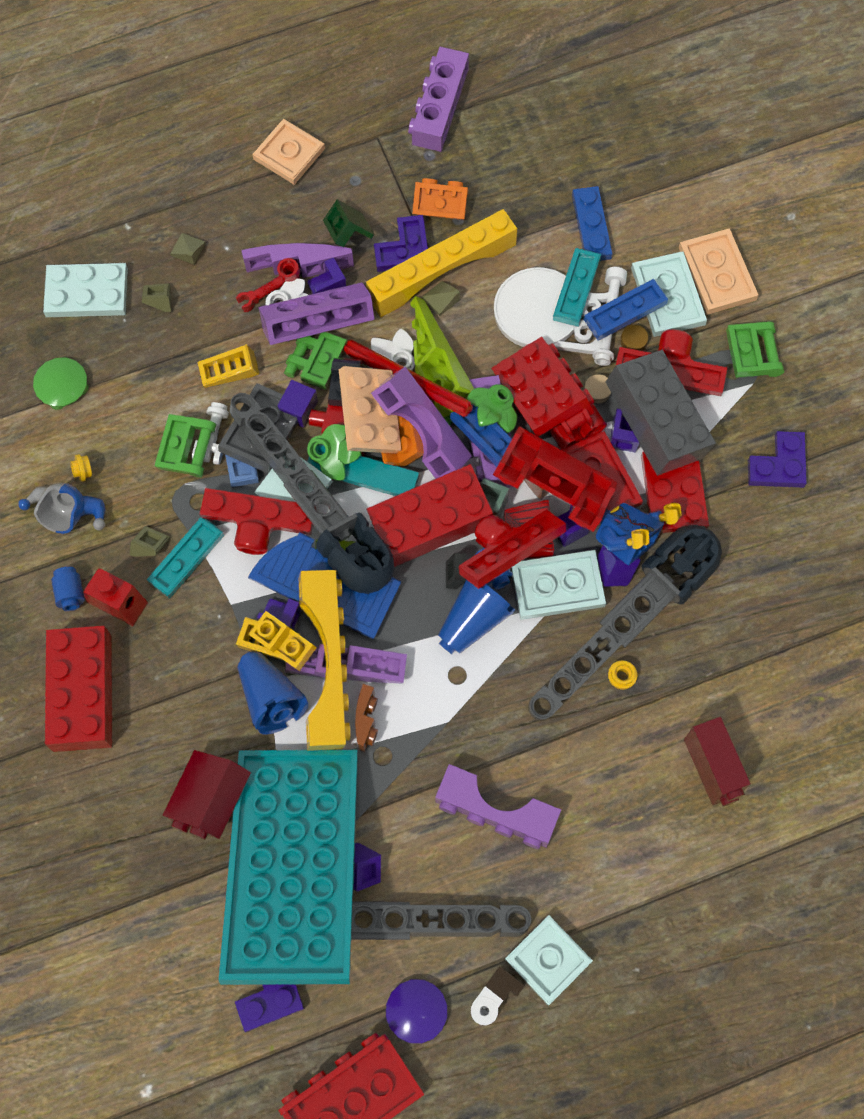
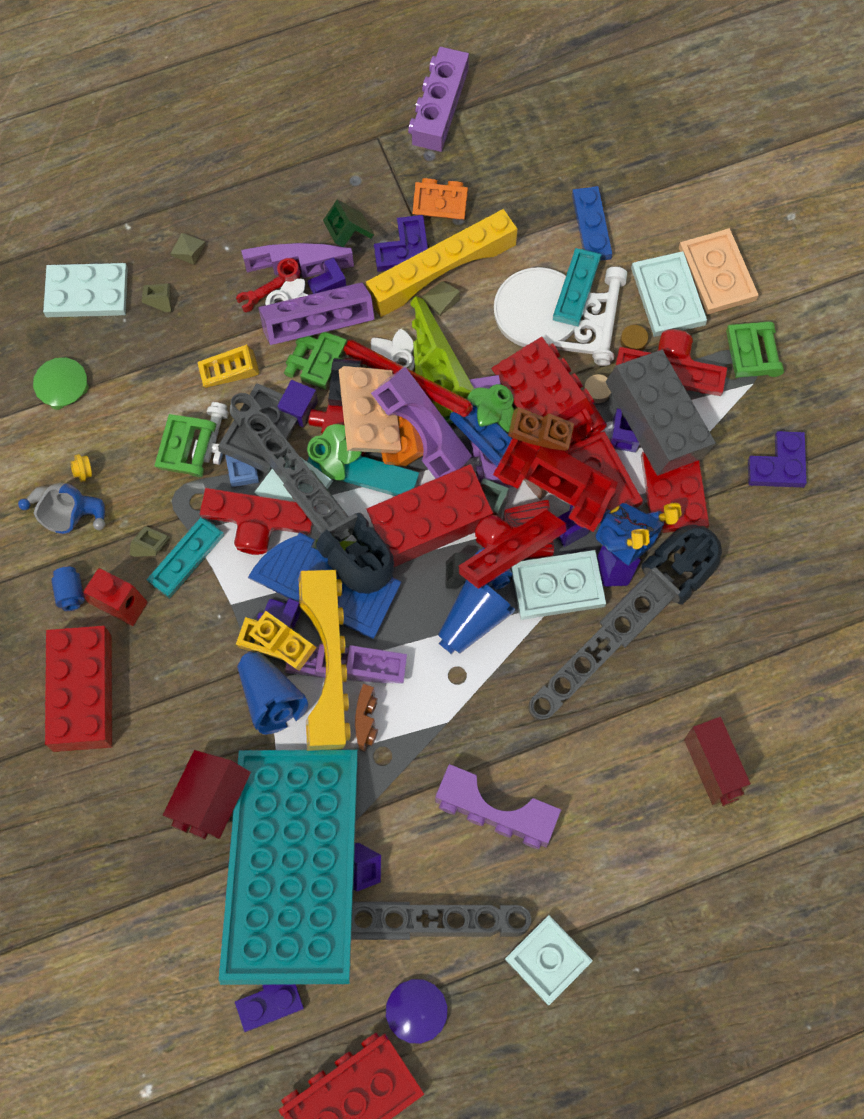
(288, 151): light nougat plate -> none
(485, 1007): leg -> none
(541, 431): none -> dark orange slope
(625, 309): blue plate -> none
(626, 667): yellow plate -> none

